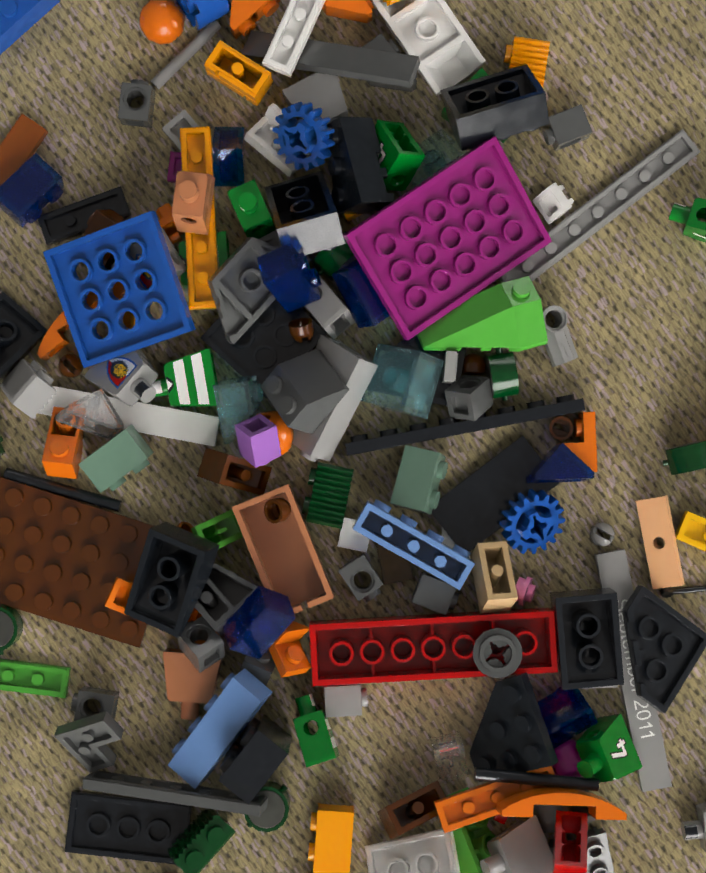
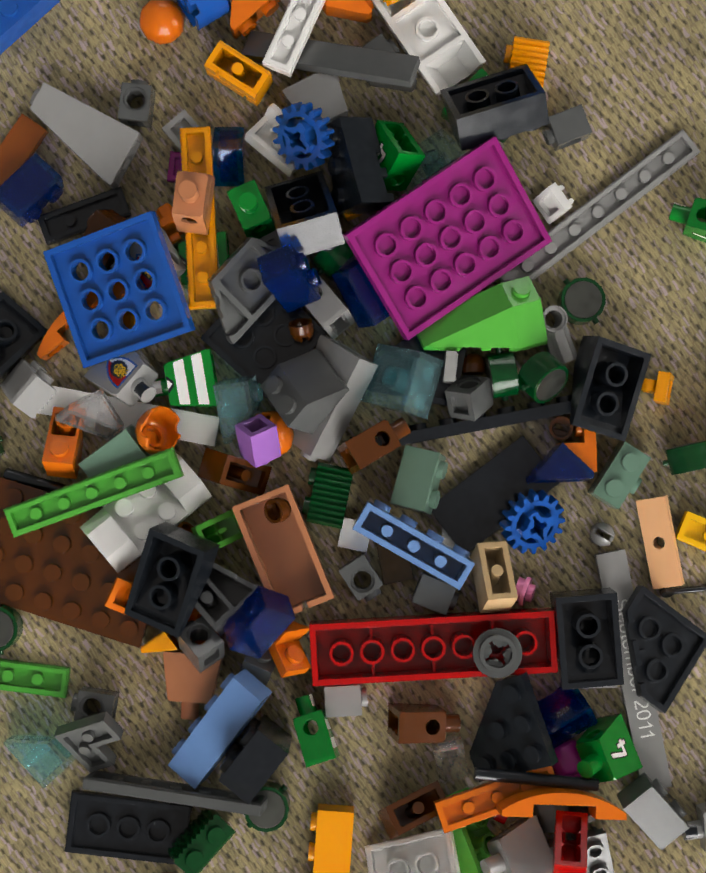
(40, 755): none -> clear light blue slope
(75, 361): reddish brown hinge -> none
(92, 135): none -> light grey slope
(93, 492): none -> bright green tile
(123, 525): none -> white piece
(157, 429): none -> orange hair
(161, 643): none -> light orange slope
(186, 54): light grey bar -> none
(363, 448): none -> reddish brown torso
(409, 722): none -> reddish brown torso
(543, 377): none -> dark green piece
(582, 300): none -> pearl dark grey piece
(606, 386): none -> black slope
(619, 475): none -> sand green brick
(652, 811): none -> brick
(660, 388): none -> light orange tile

